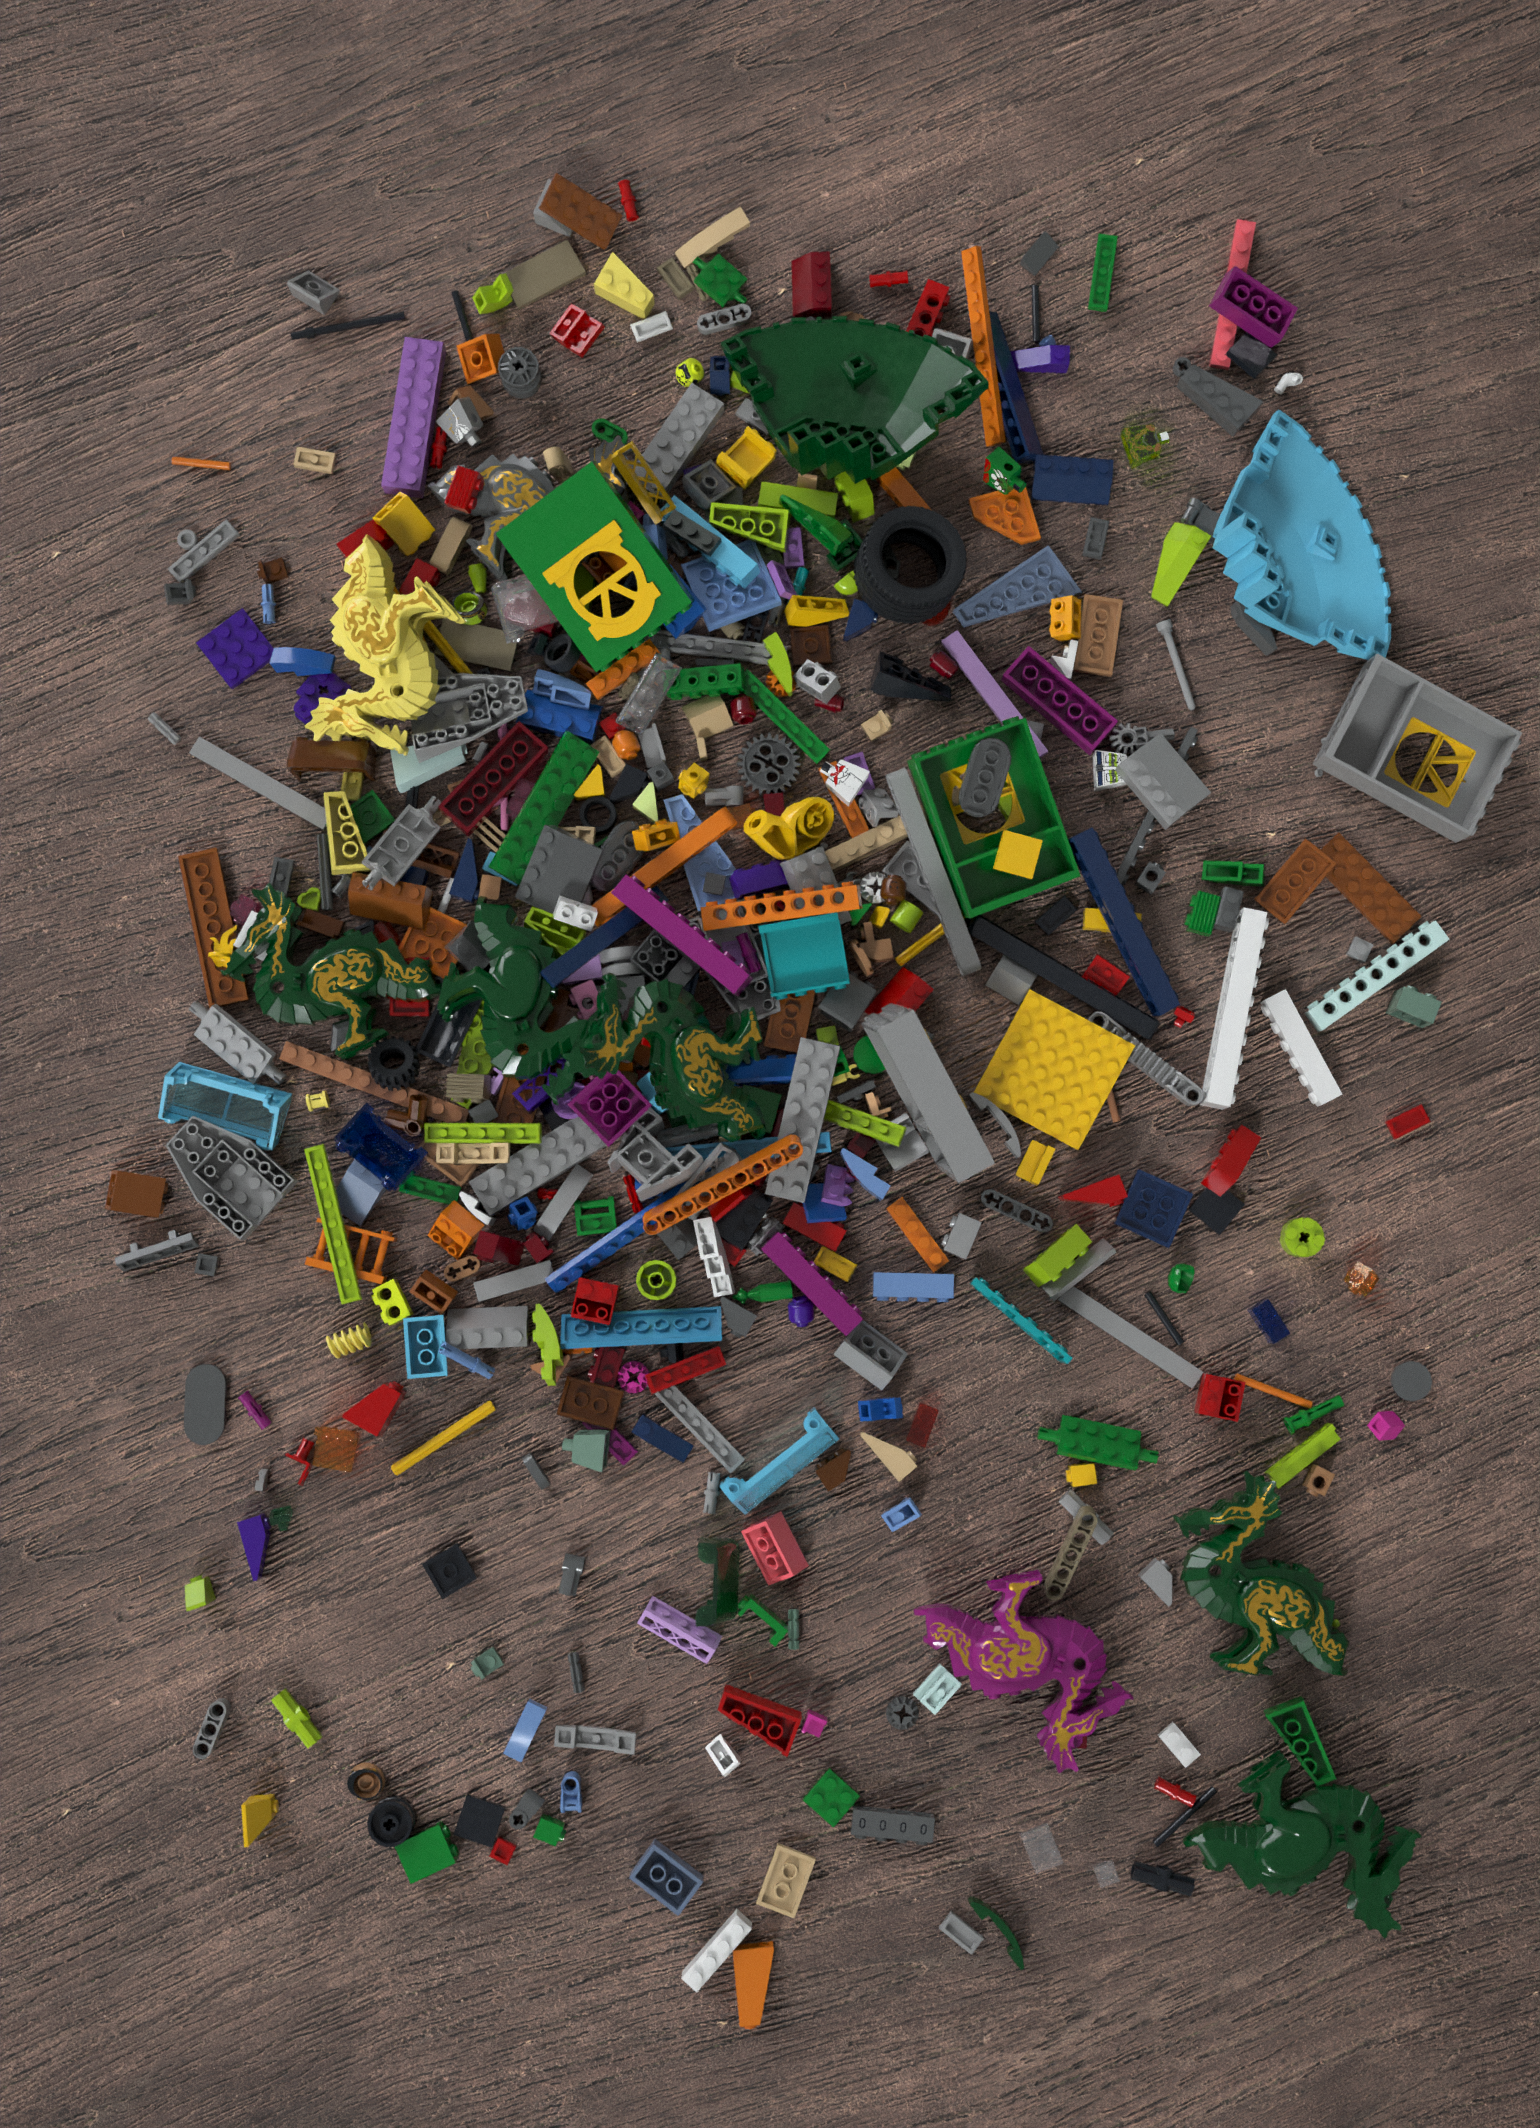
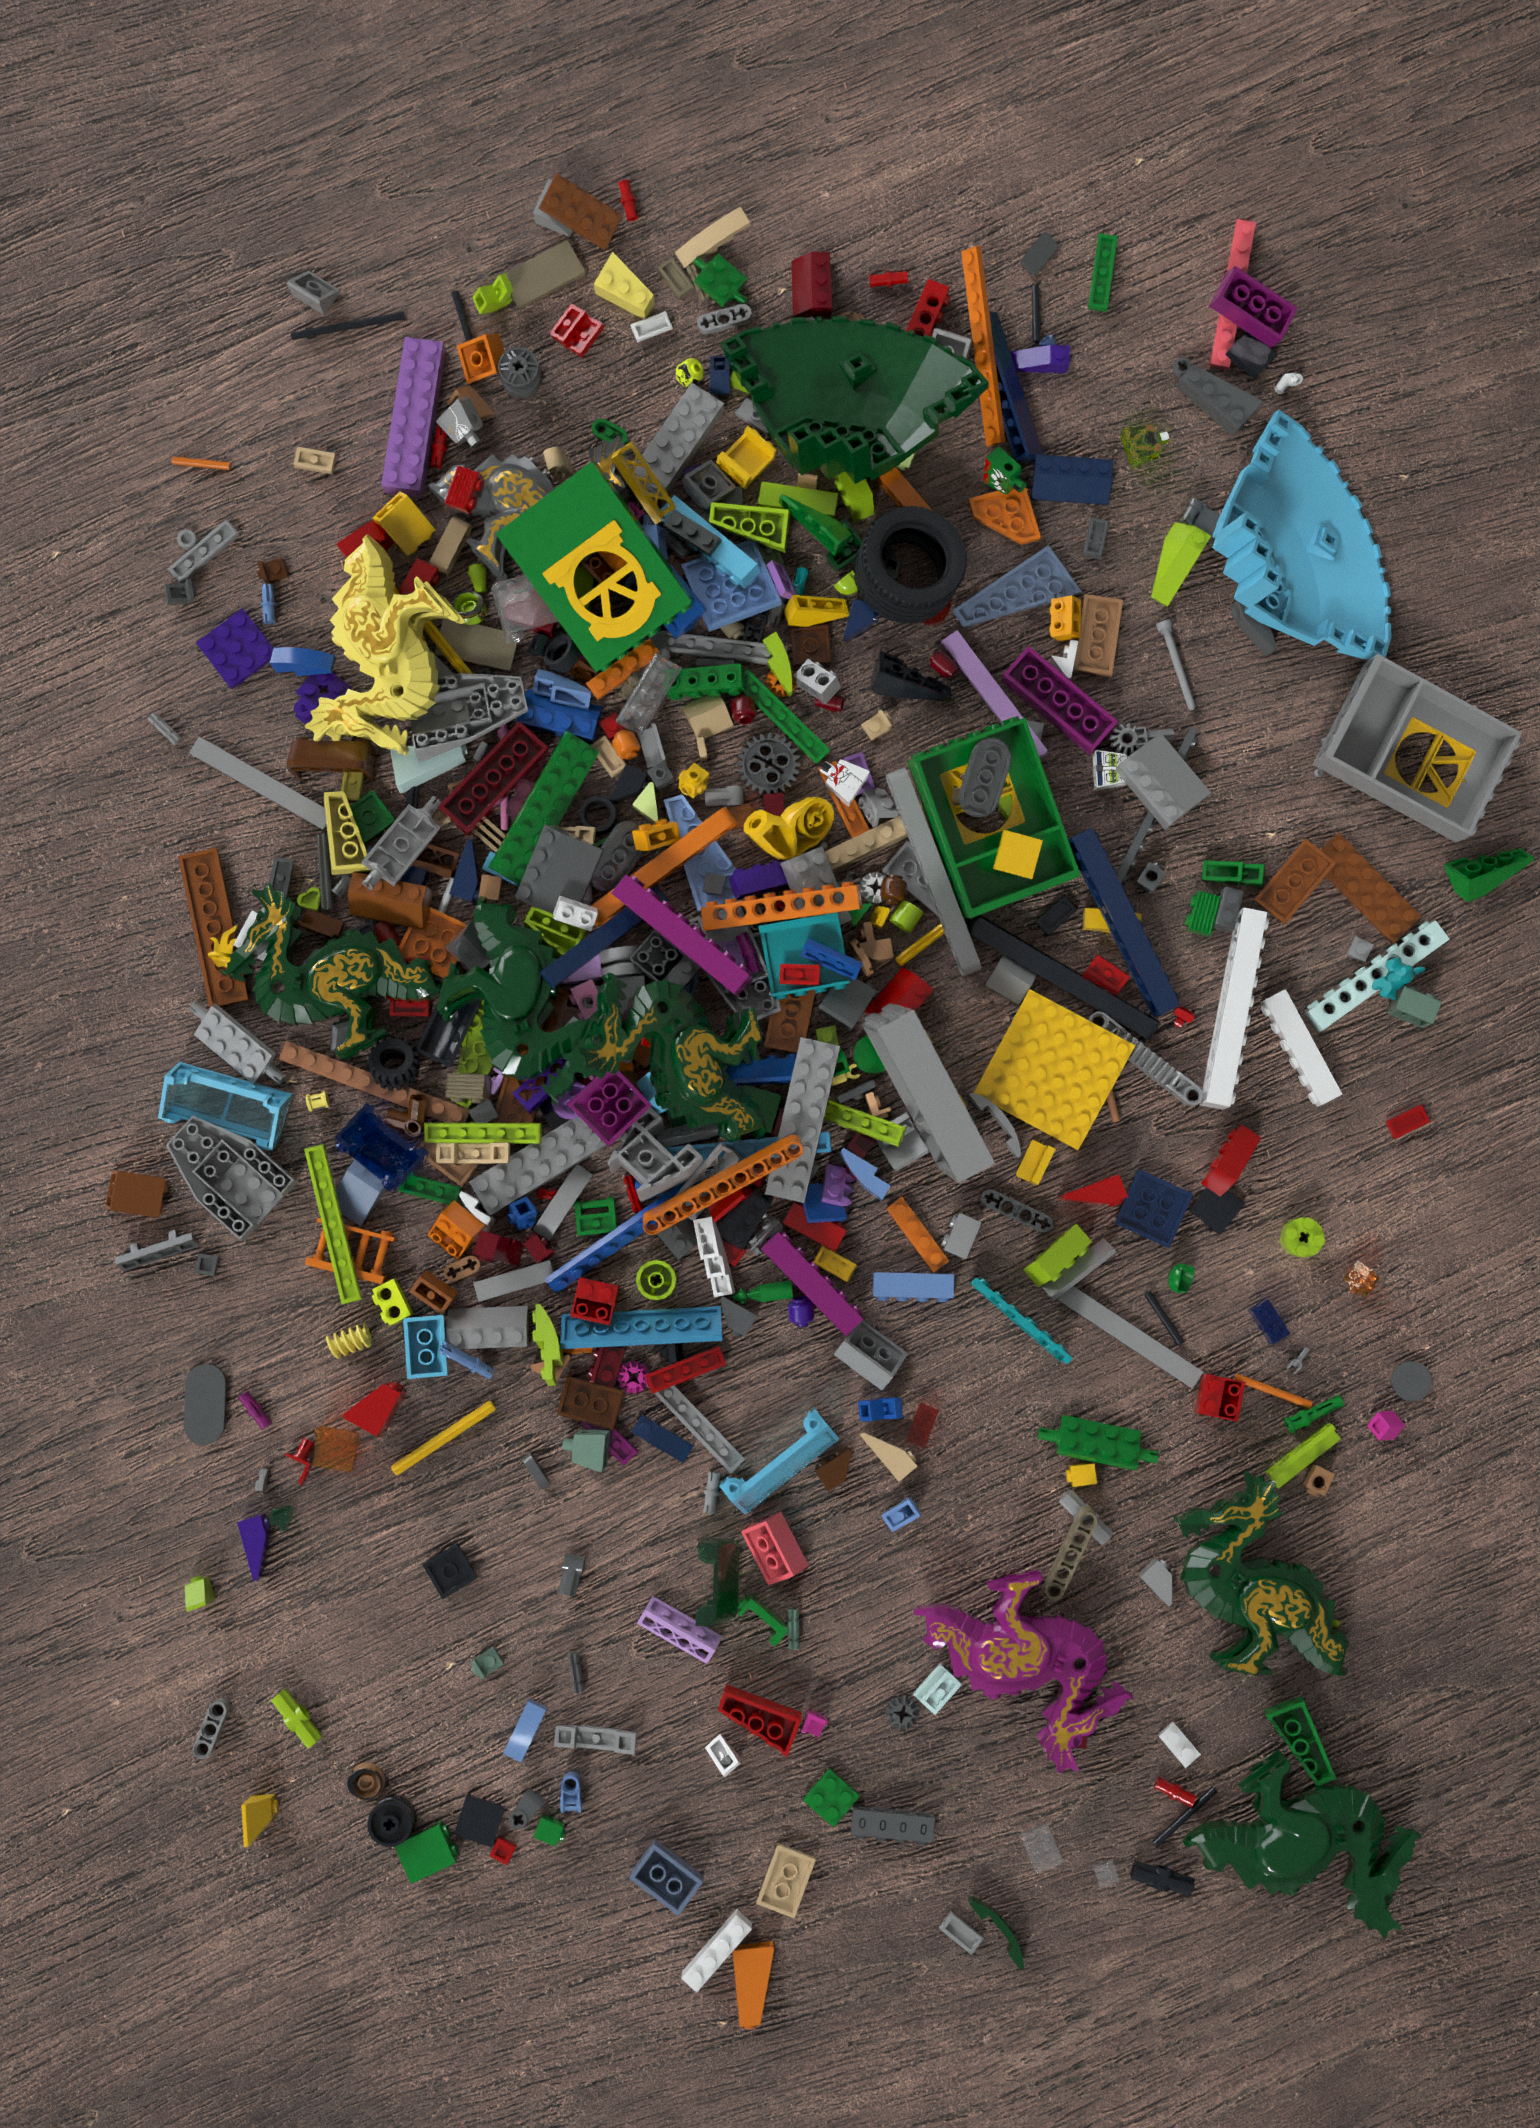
(242, 908): clear pink brick -> none
(591, 786): yellow slope -> none
(794, 553): medium lavender plate -> none
(800, 974): none -> red plate
(831, 959): none -> blue plate
(1297, 1363): none -> light grey hand
(1397, 976): none -> teal animal
(1480, 876): none -> green wedge

